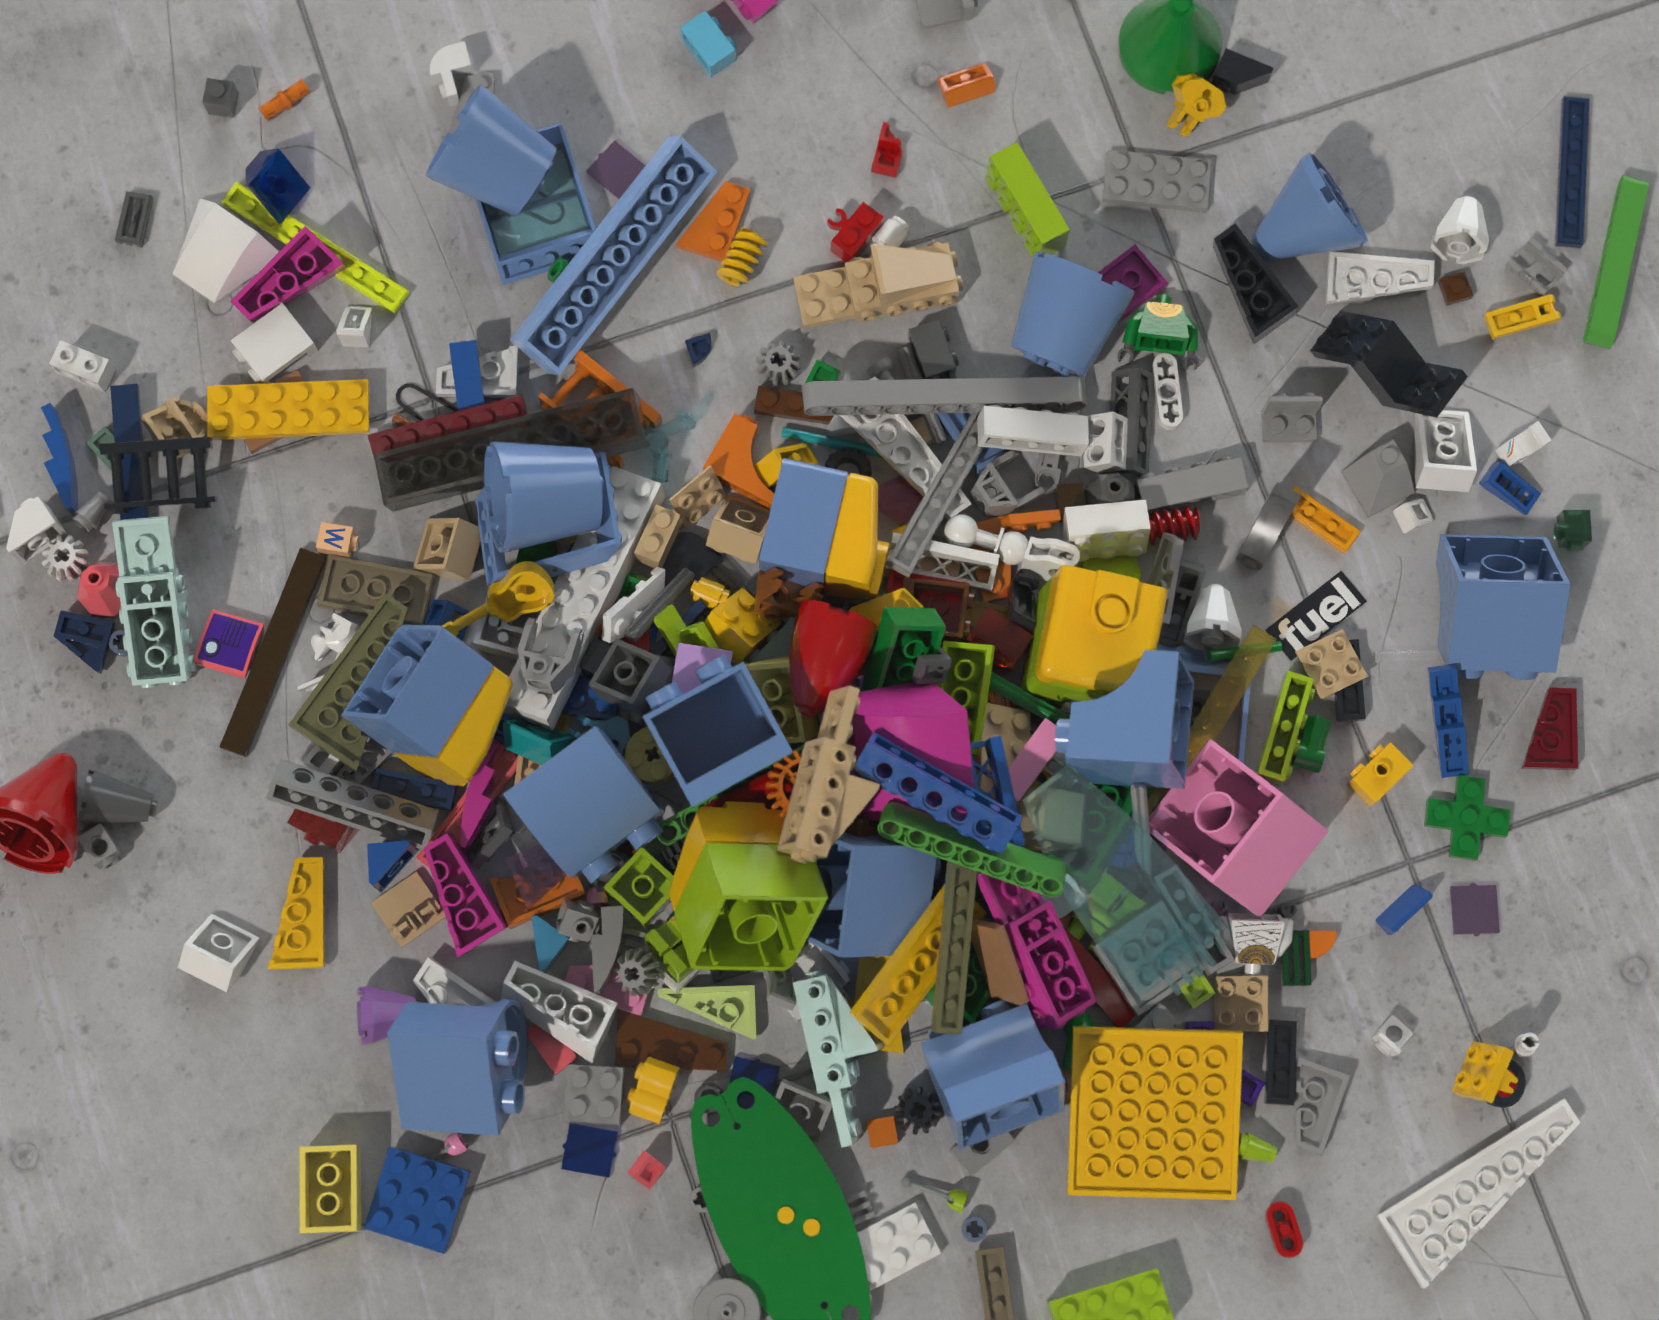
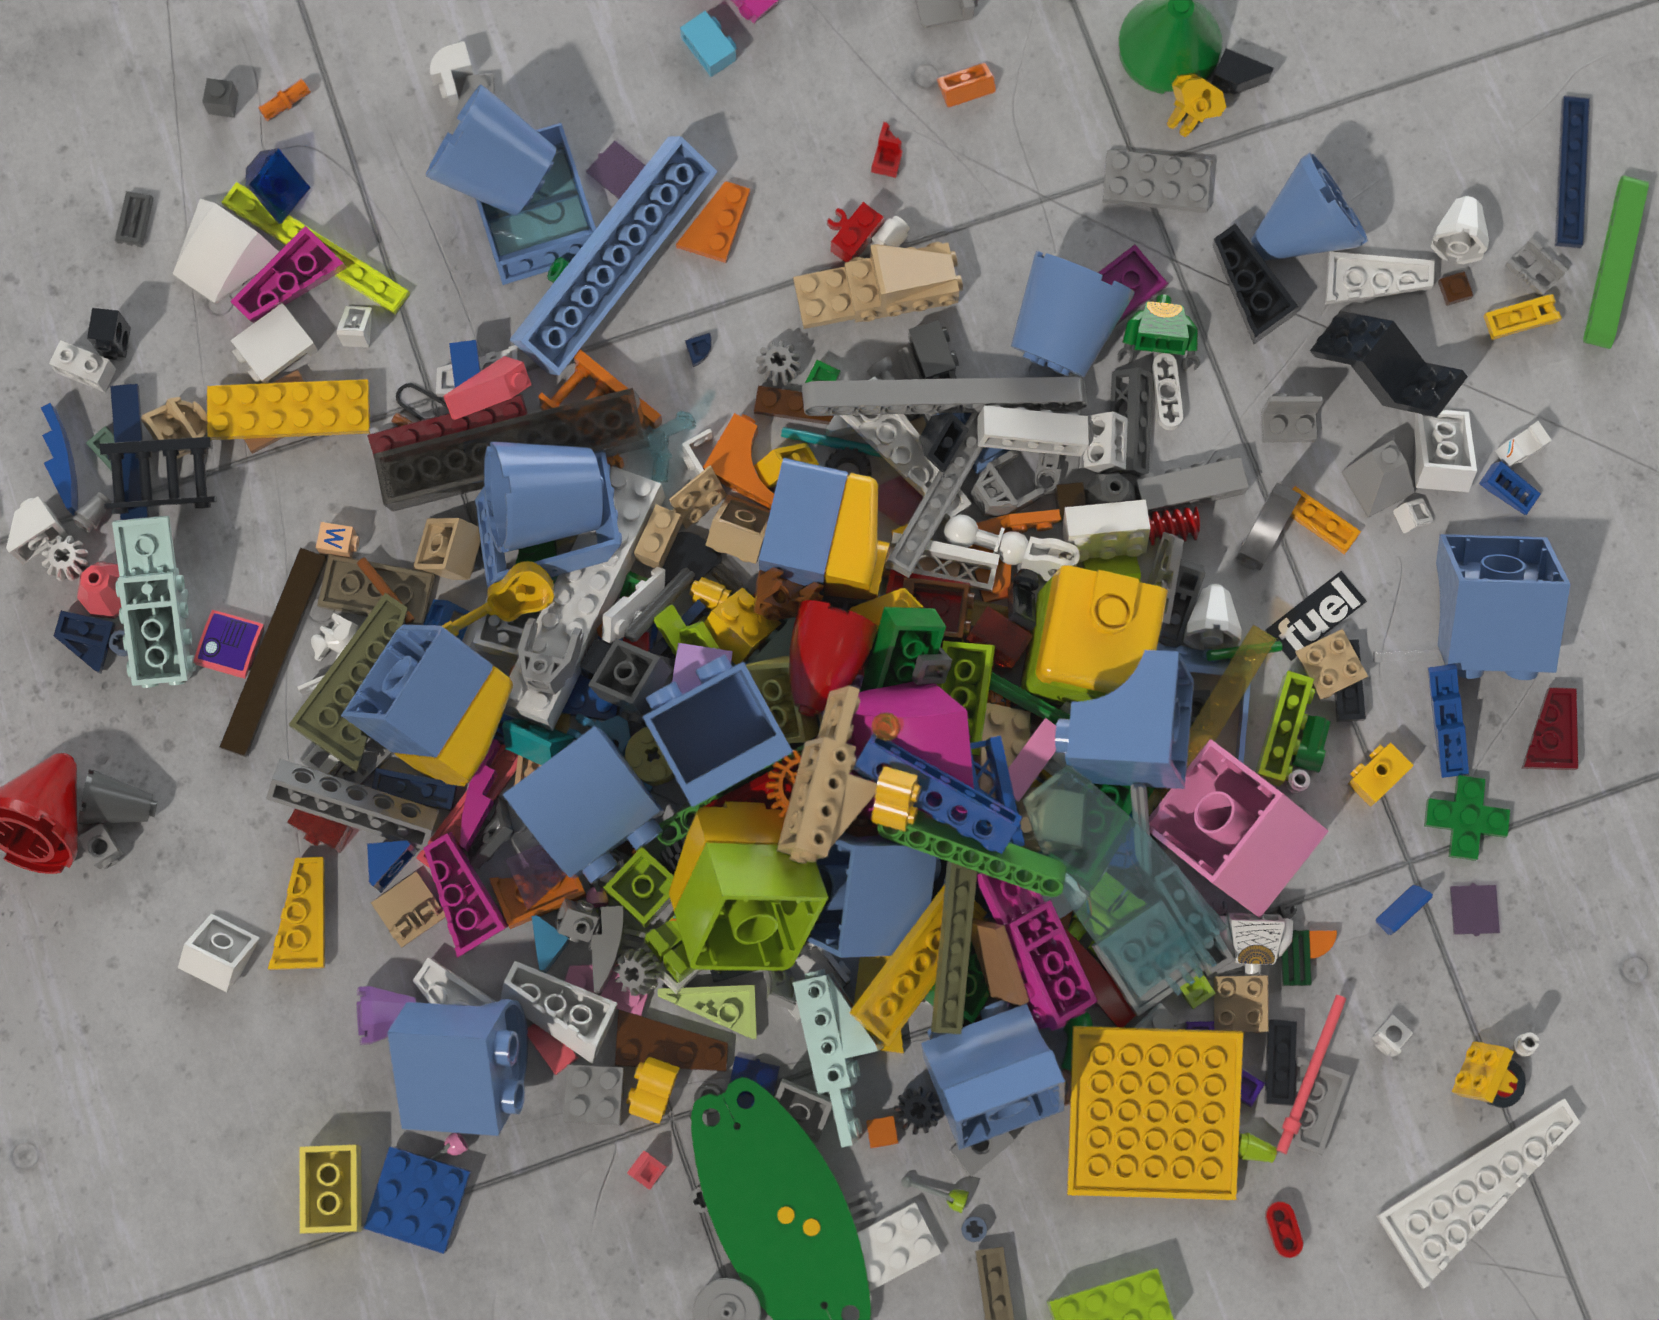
(108, 333): none -> black brick
(380, 584): none -> dark orange bar
(488, 387): none -> coral slope
(589, 1150): clear blue piece -> none
(690, 459): none -> white bracket
(740, 257): yellow piece -> none
(886, 726): none -> plate
(895, 799): none -> yellow brick
(942, 439): none -> black slope
(1026, 201): lime brick -> none
(1292, 1125): none -> coral bar
(1302, 777): none -> white pin
(1573, 530): clear green brick -> none

